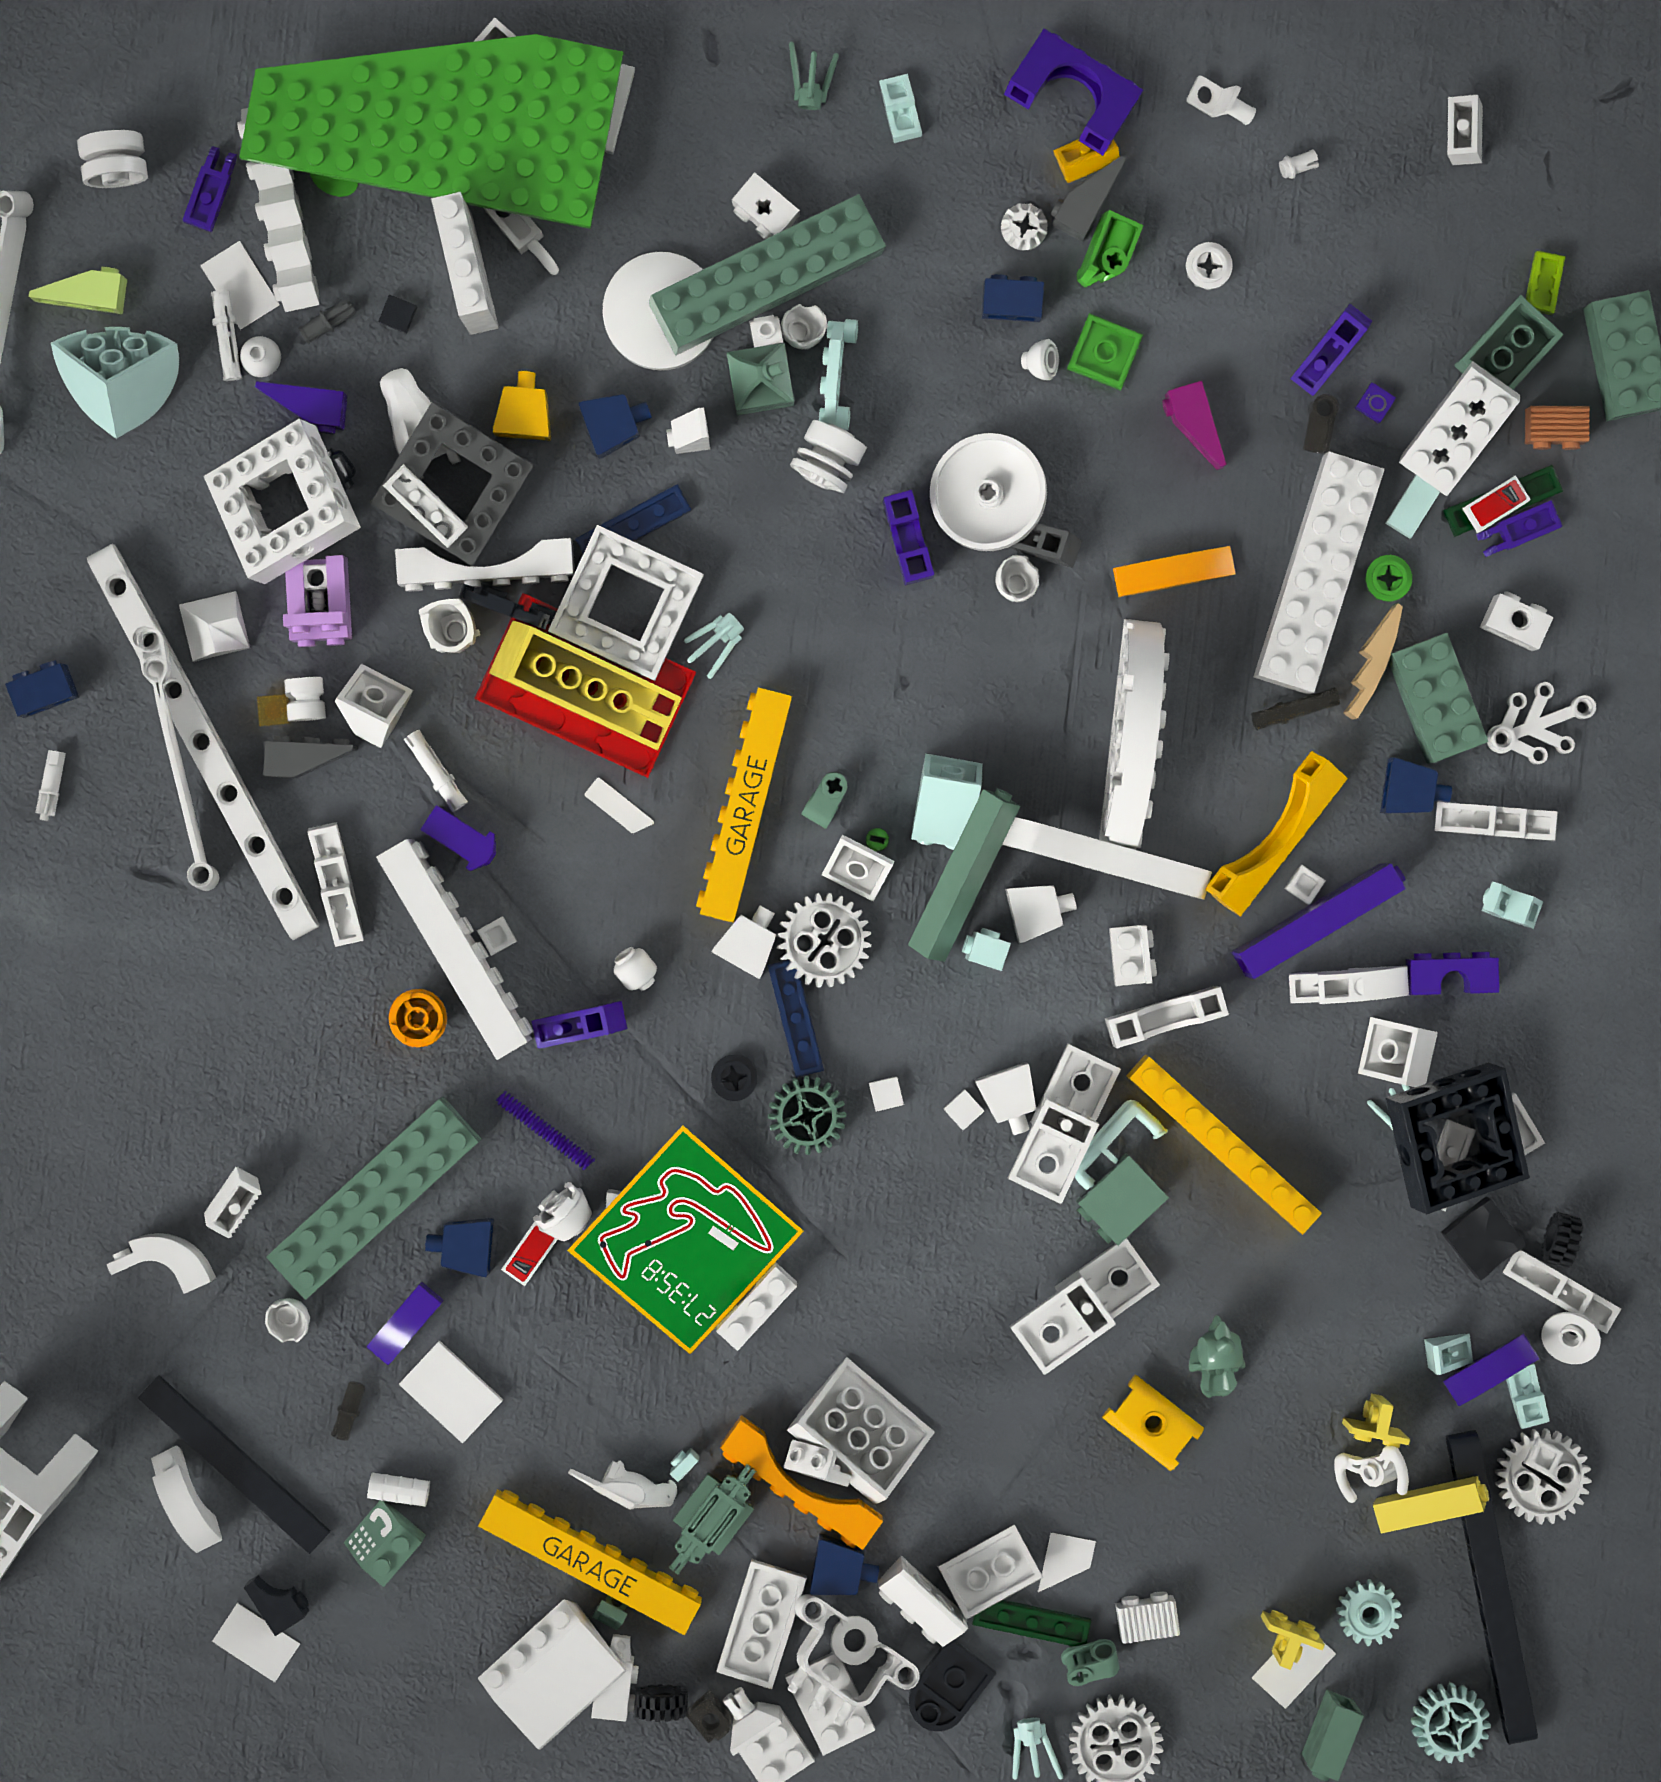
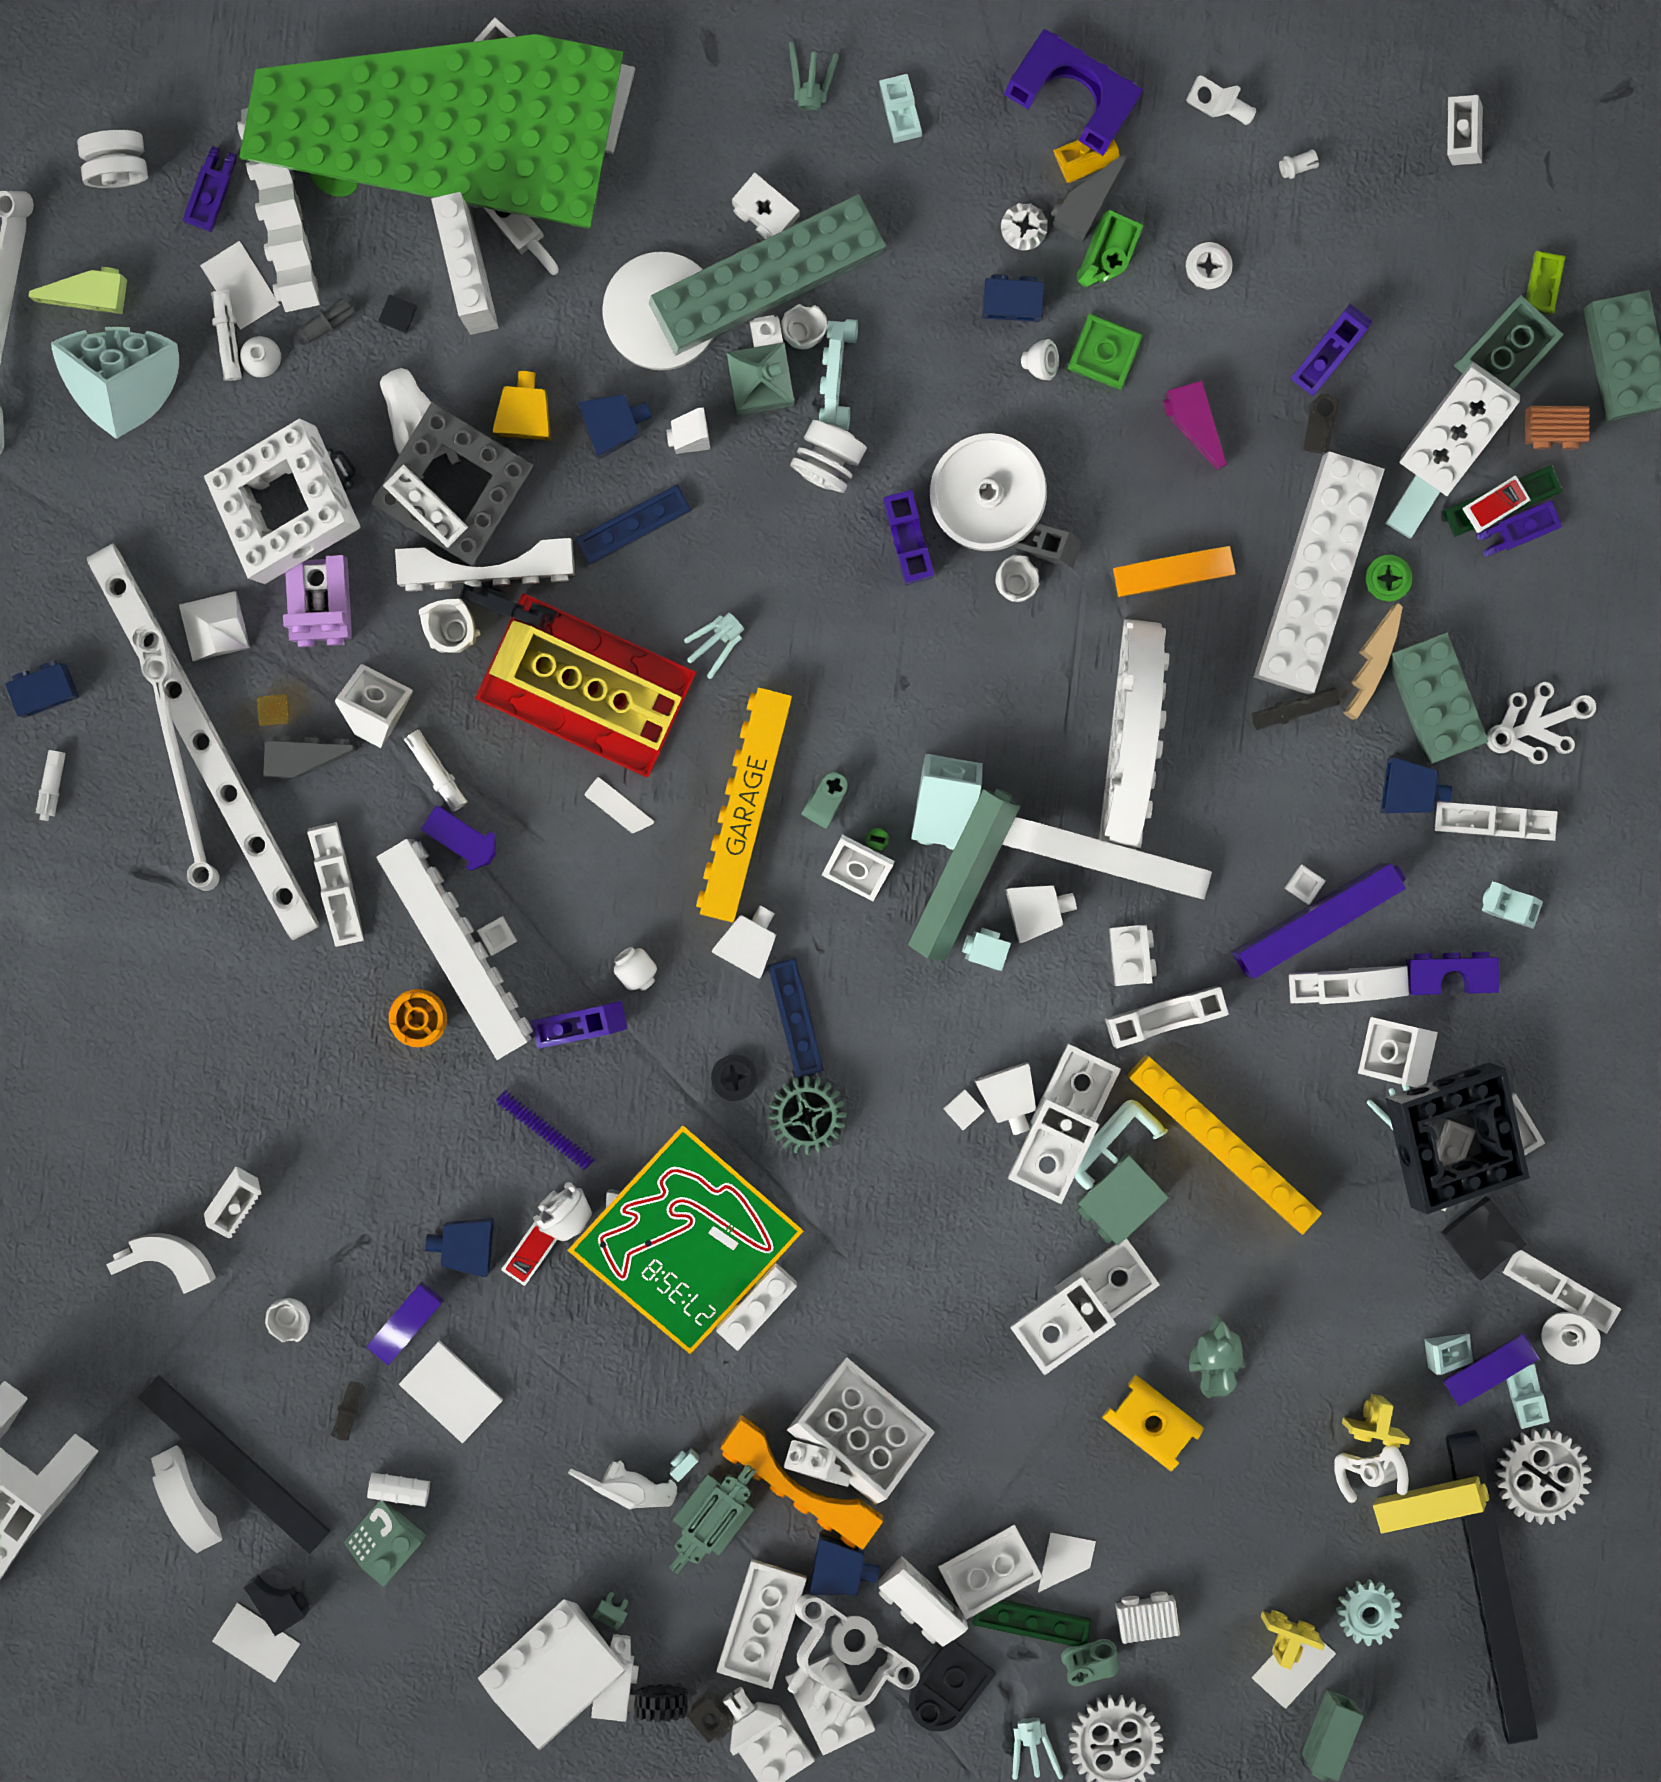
(305, 699): white wheel -> none
(316, 406): dark purple slope -> none
(374, 1198): sand green brick -> none
(572, 615): white plate -> none
(590, 1561): yellow brick -> none
(844, 956): white gear -> none
(886, 1093): white tile -> none
(1311, 791): yellow arch -> none
(1375, 402): dark purple tile -> none
(1474, 1719): light aqua gear -> none
(1499, 621): white brick -> none
(1543, 1457): white tile -> none
(1562, 1240): black tyre -> none

